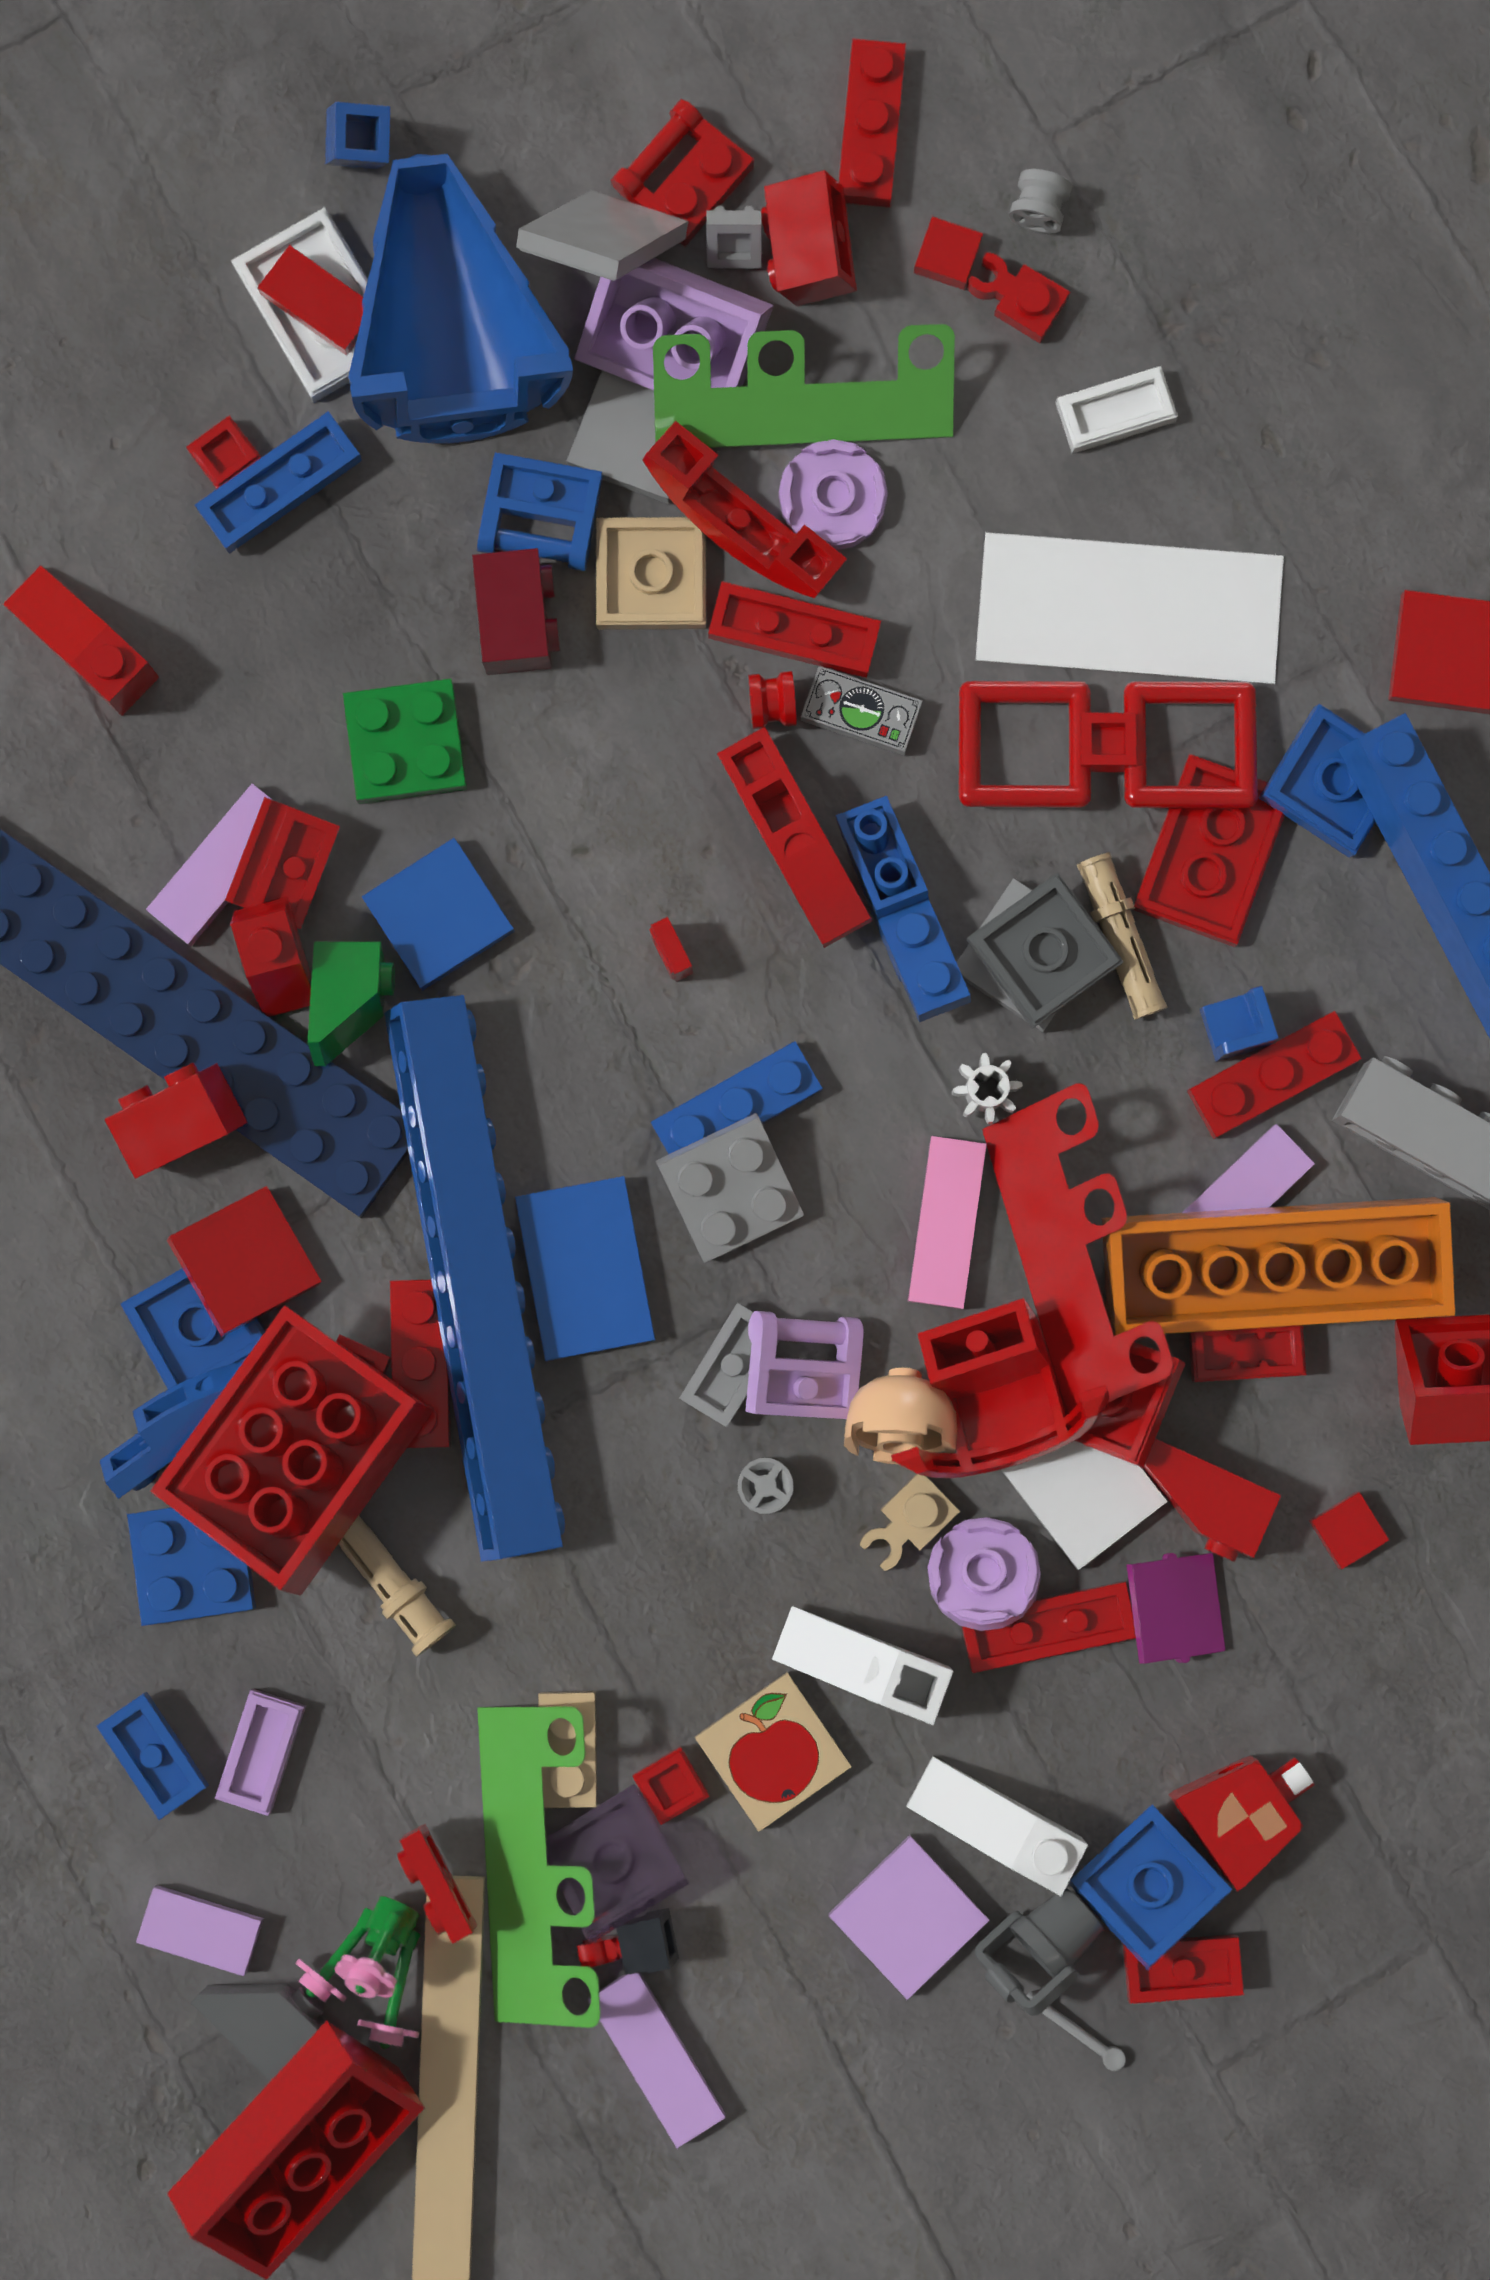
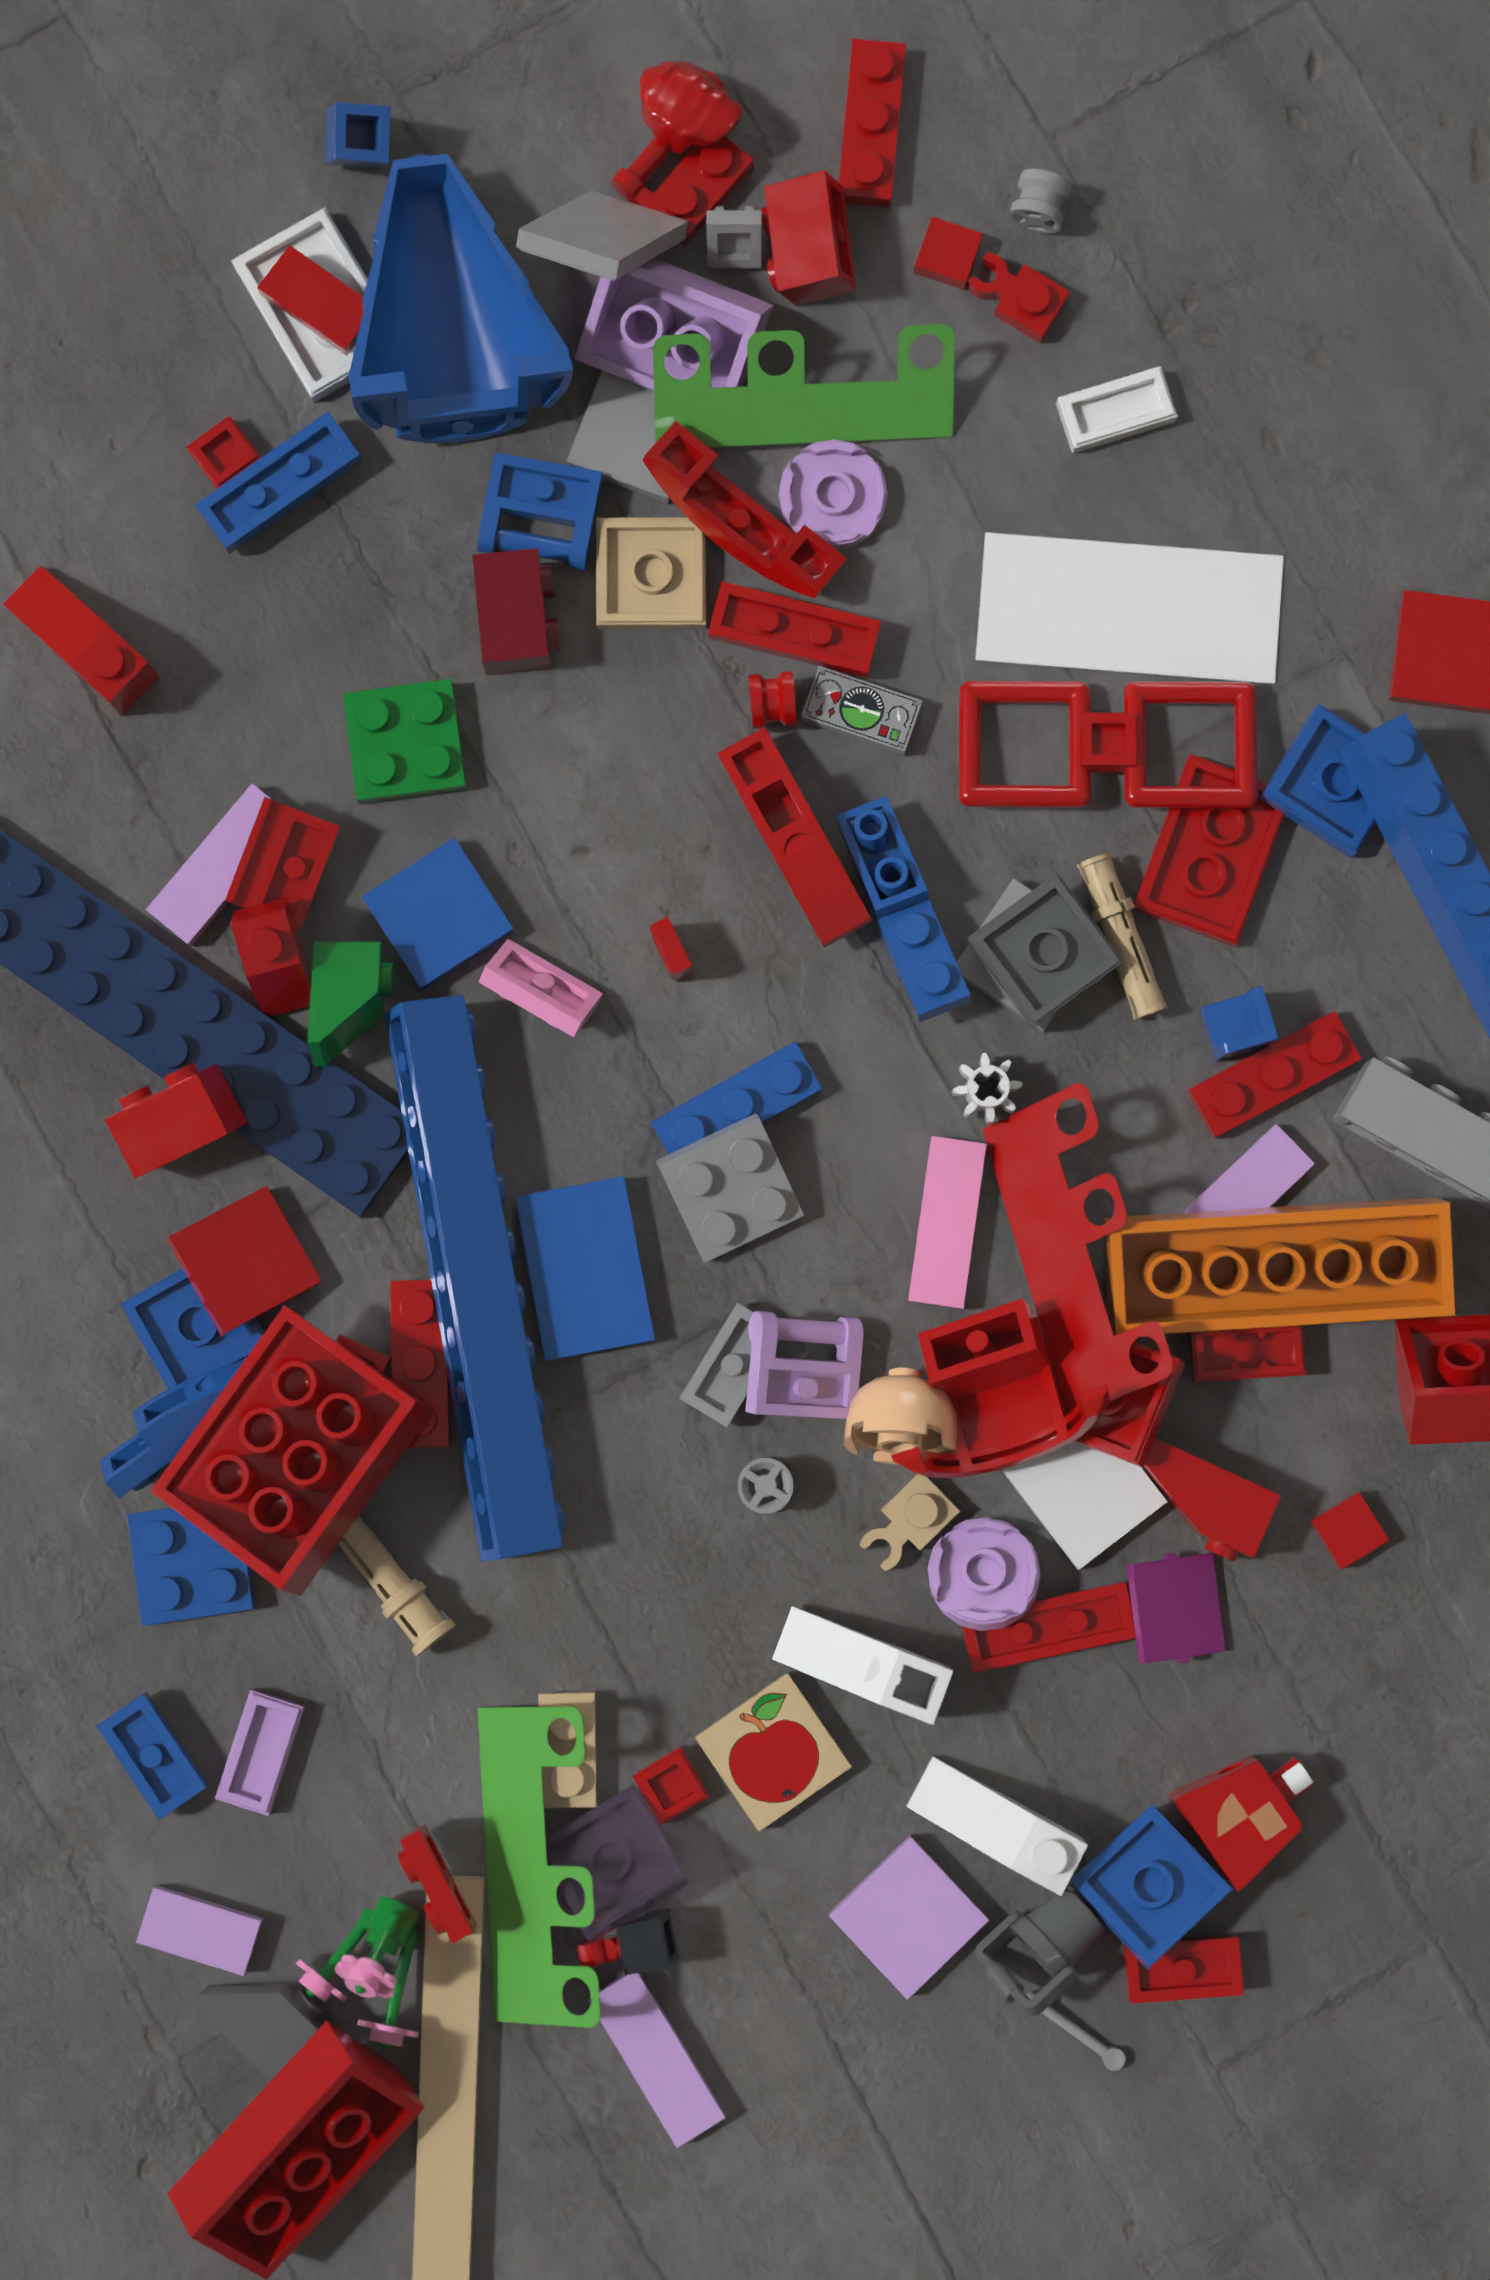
(540, 988): none -> bright pink plate
(686, 105): none -> red hair

